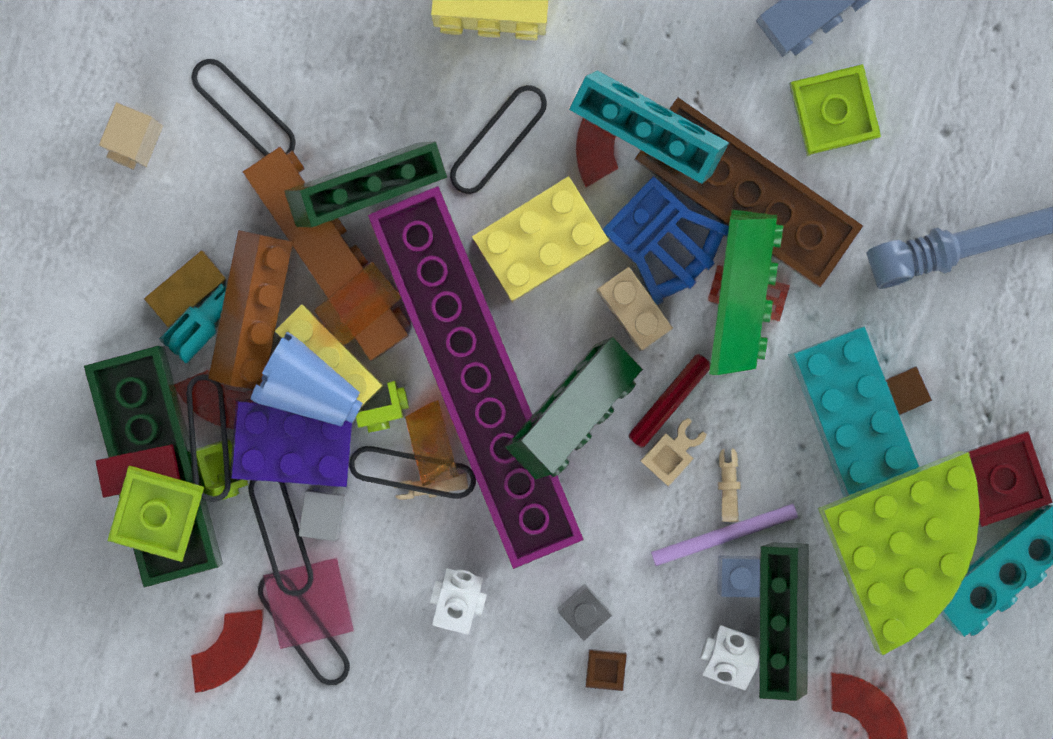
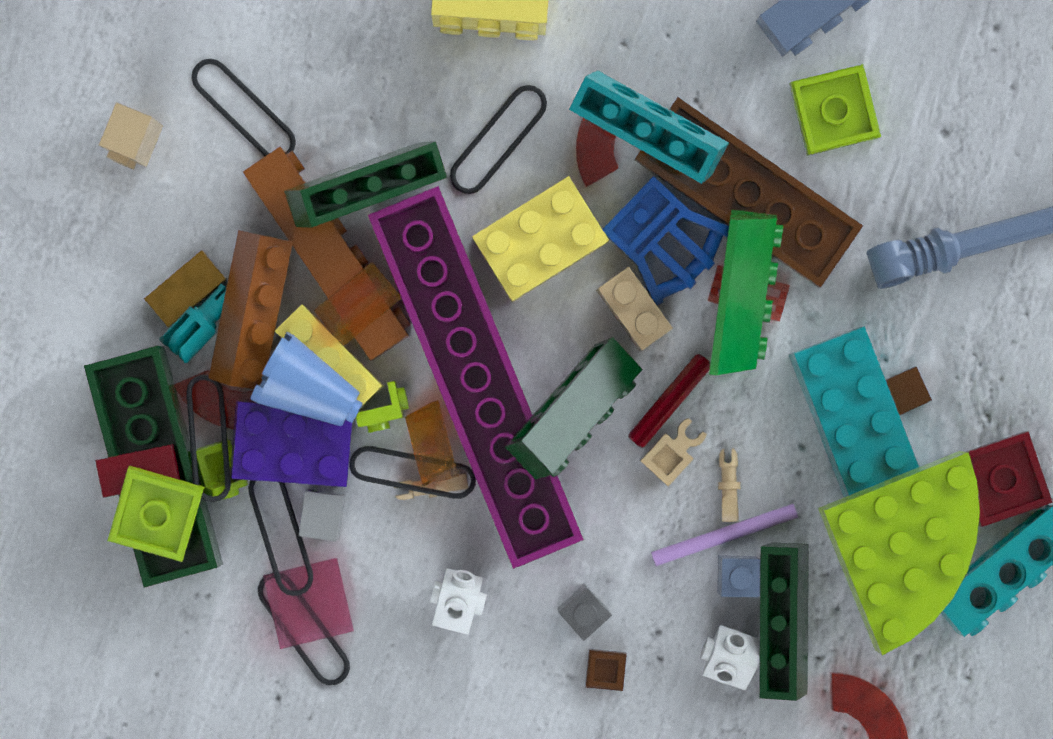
(231, 650): clear red tile -> none

